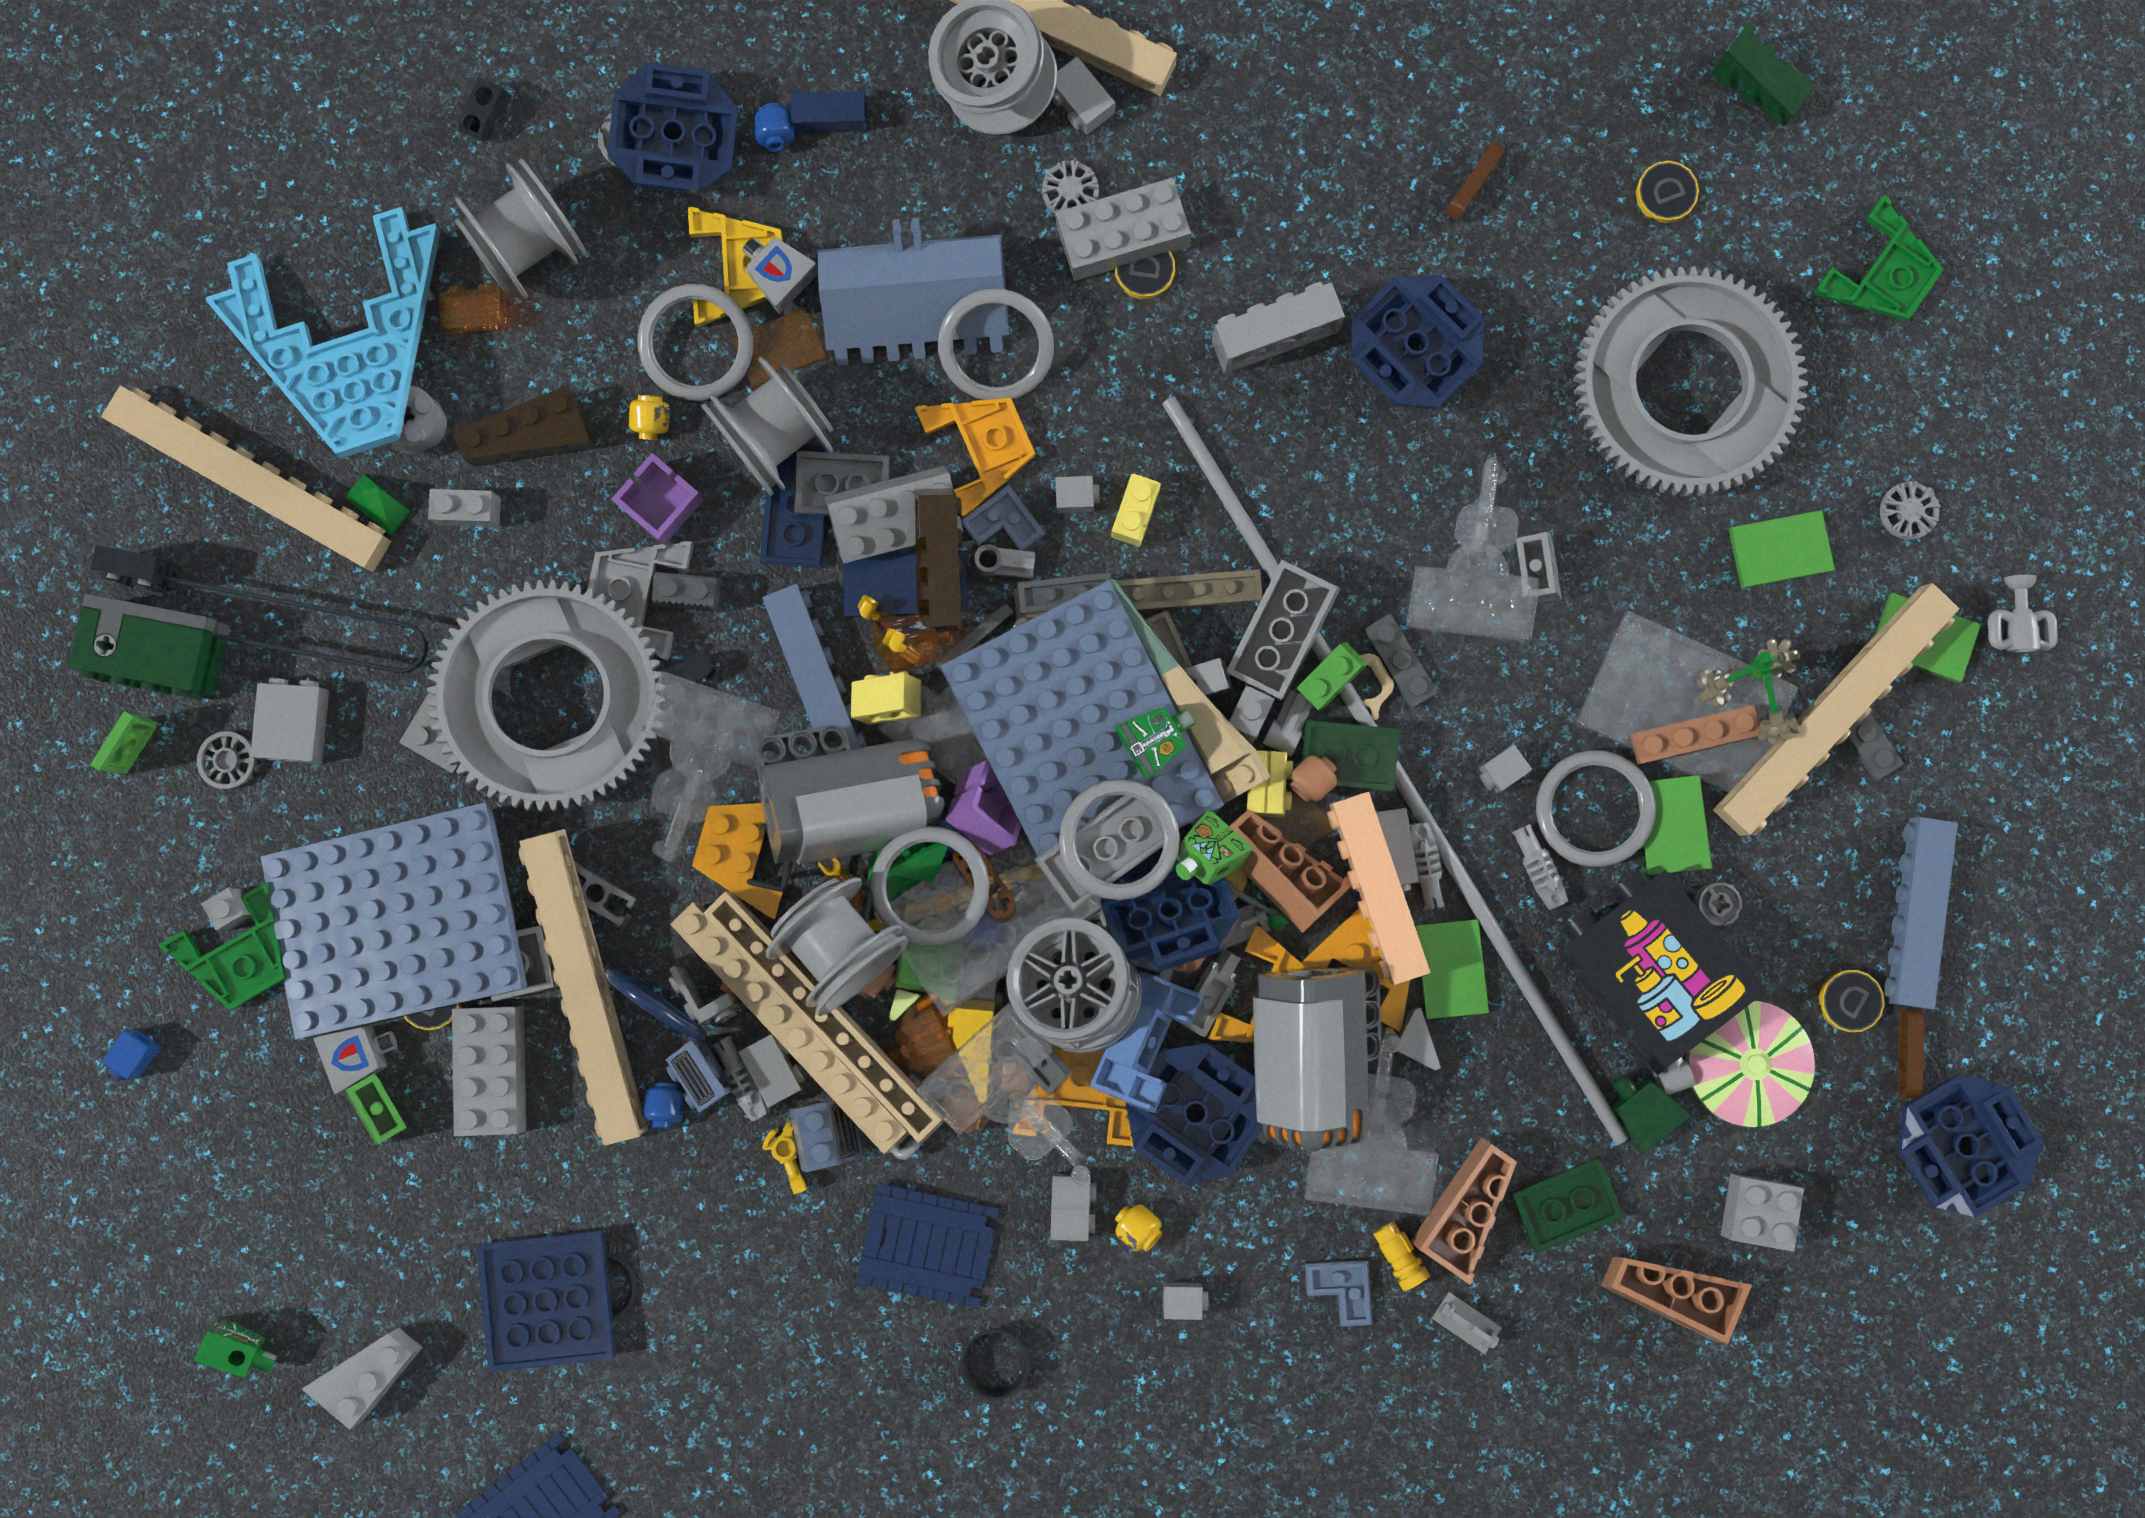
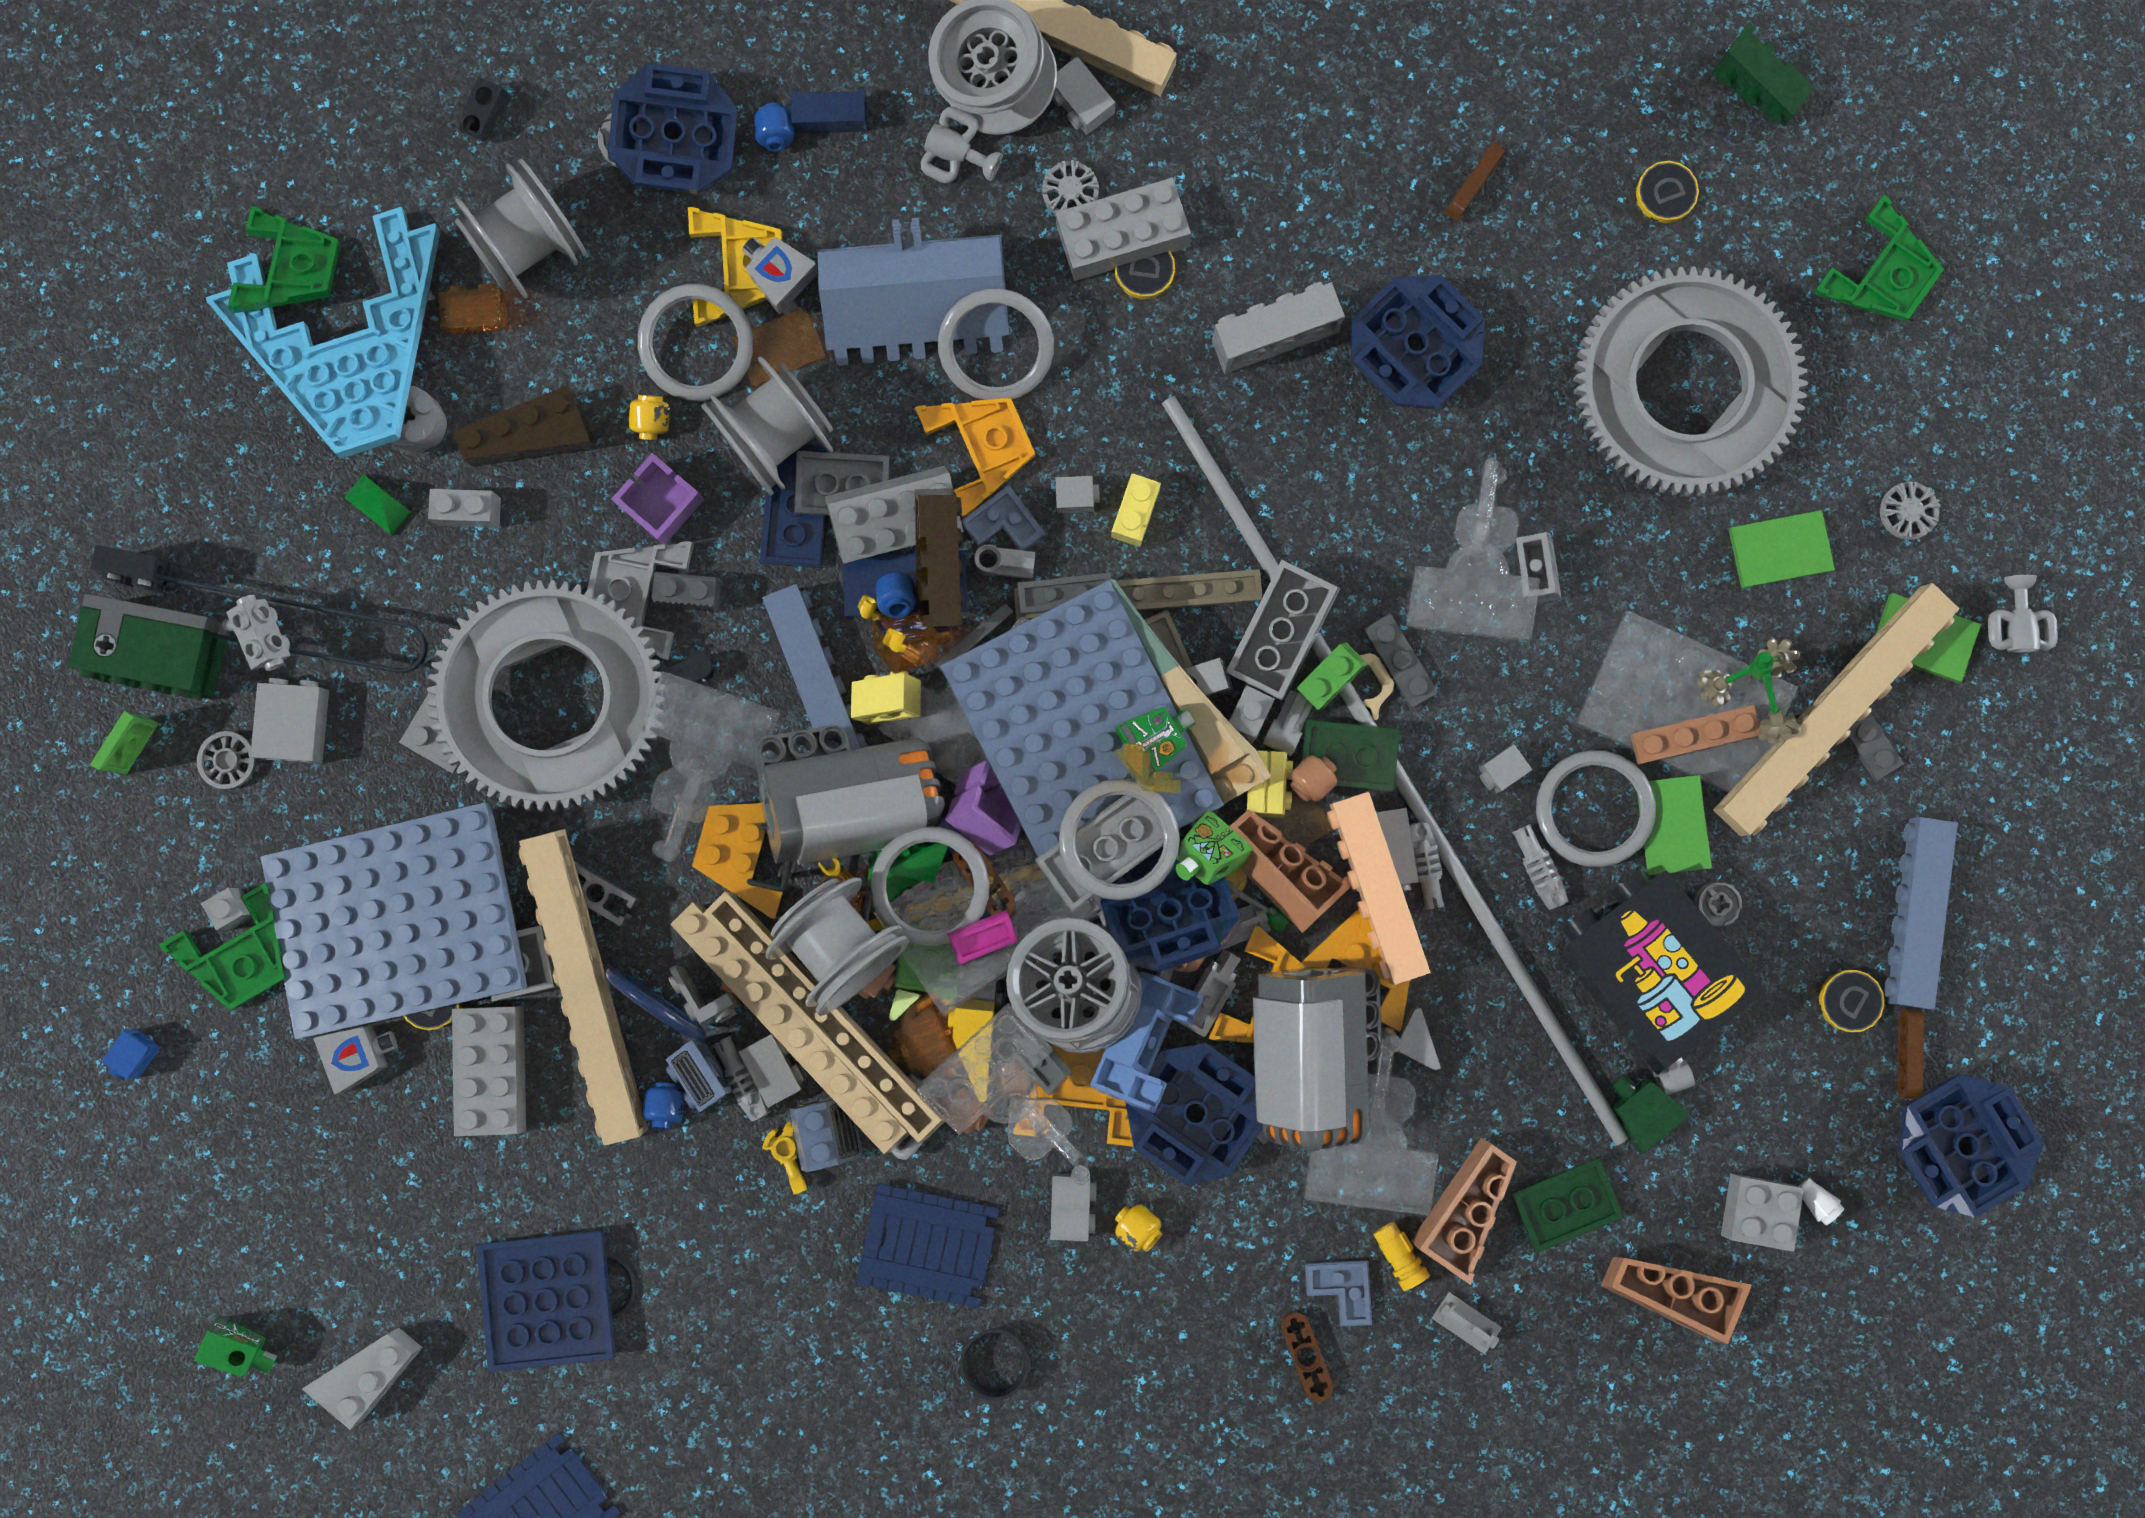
(246, 478): tan brick -> none
(258, 633): none -> light grey brick
(299, 269): none -> green wing
(375, 1109): bright green brick -> none
(896, 594): none -> blue head
(955, 148): none -> light grey piece
(982, 937): none -> dark pink tile
(1137, 765): none -> clear yellow slope
(1184, 1300): light grey brick -> none
(1323, 1374): none -> reddish brown beam
(1456, 969): bright green tile -> none
(1754, 1067): dish -> none
(1820, 1202): none -> white cone

